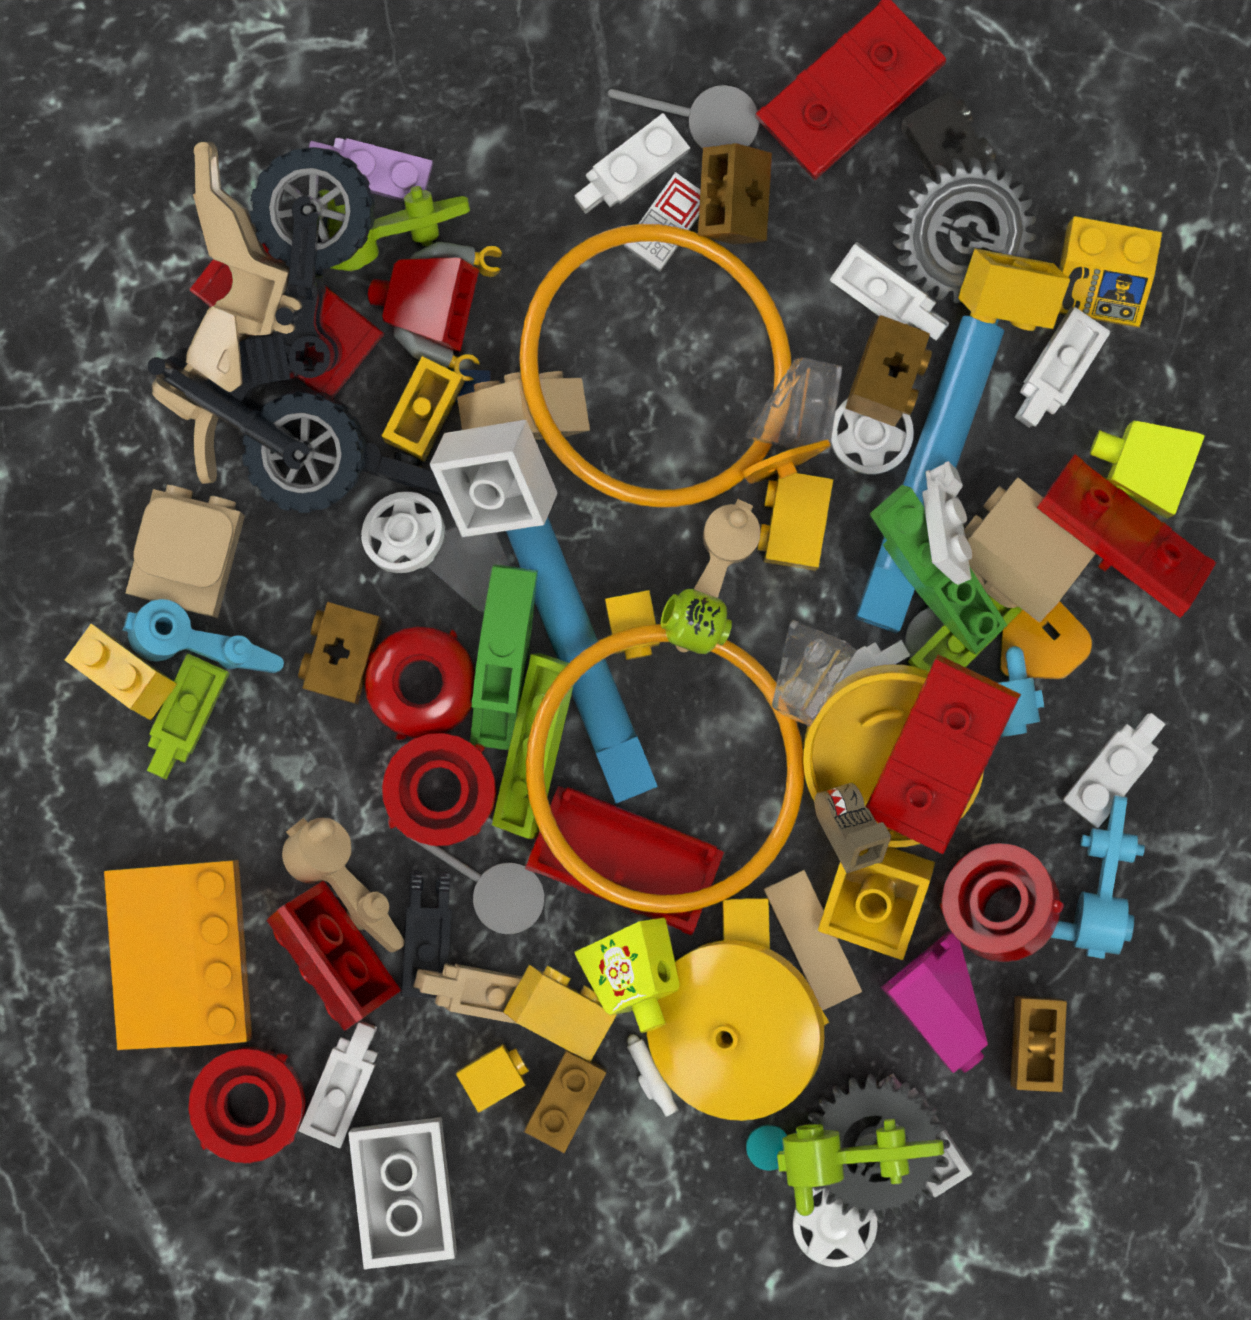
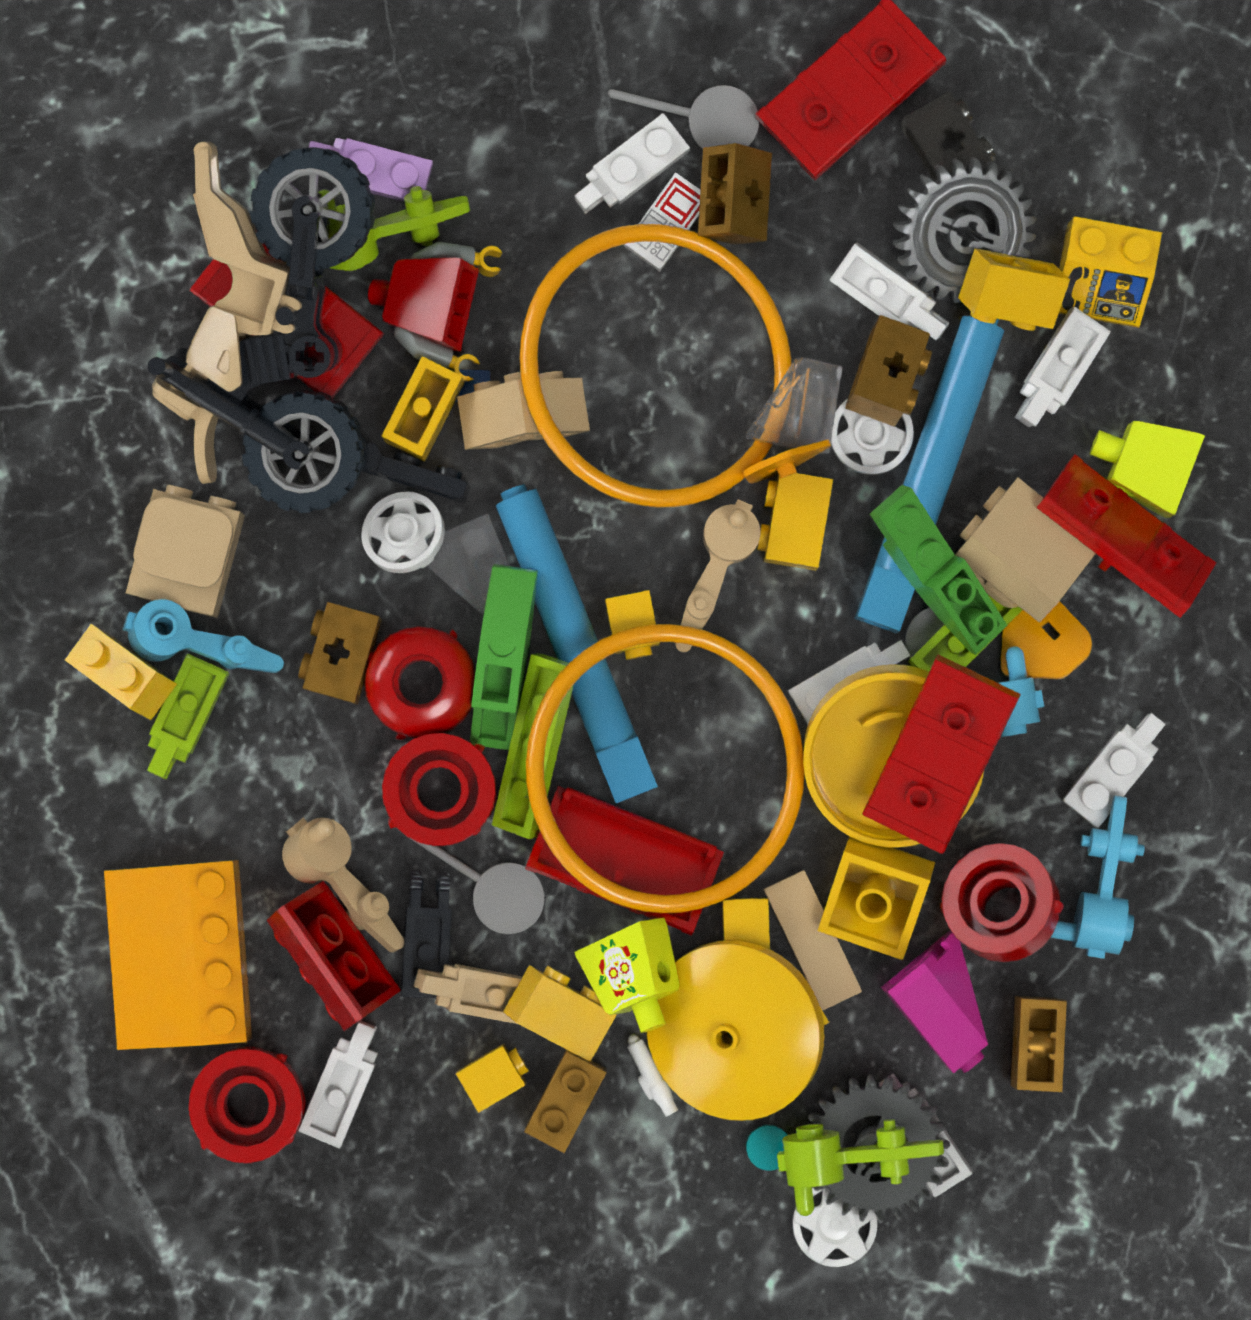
(402, 1193): white brick -> none
(494, 478): white brick -> none
(696, 621): lime head -> none
(809, 671): clear wing -> none
(851, 827): dark tan leg -> none
(945, 523): white hinge -> none

